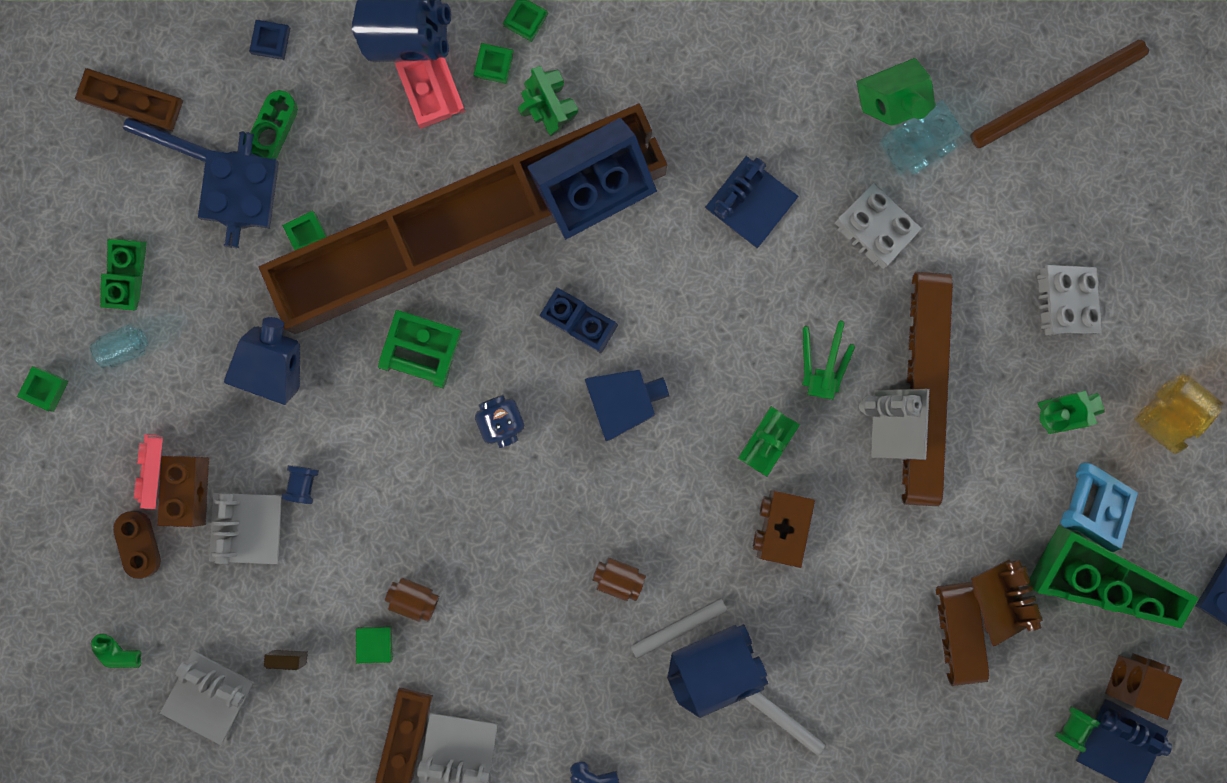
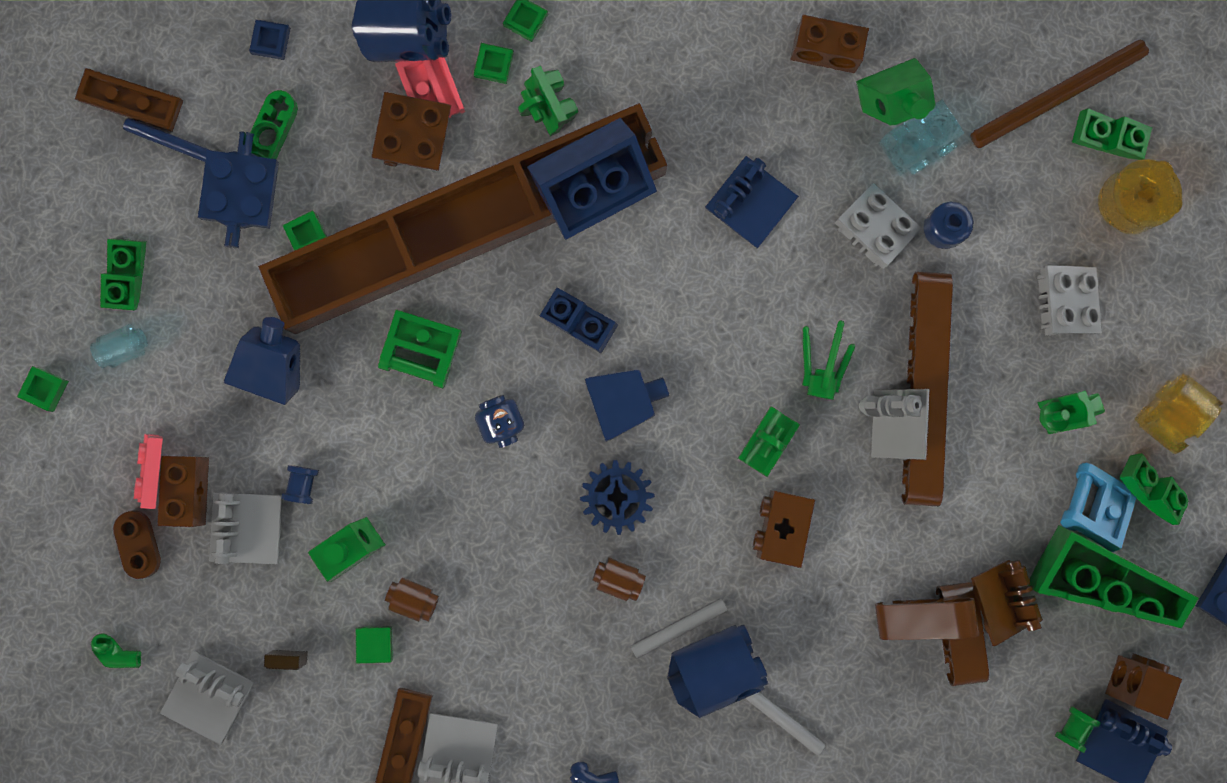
(346, 549): none -> green torso
(411, 131): none -> reddish brown hinge
(633, 496): none -> dark blue gear
(829, 44): none -> reddish brown brick
(927, 619): none -> reddish brown beam
(948, 225): none -> dark blue head
(1114, 136): none -> green slope
(1157, 494): none -> green slope
(1158, 193): none -> clear yellow brick

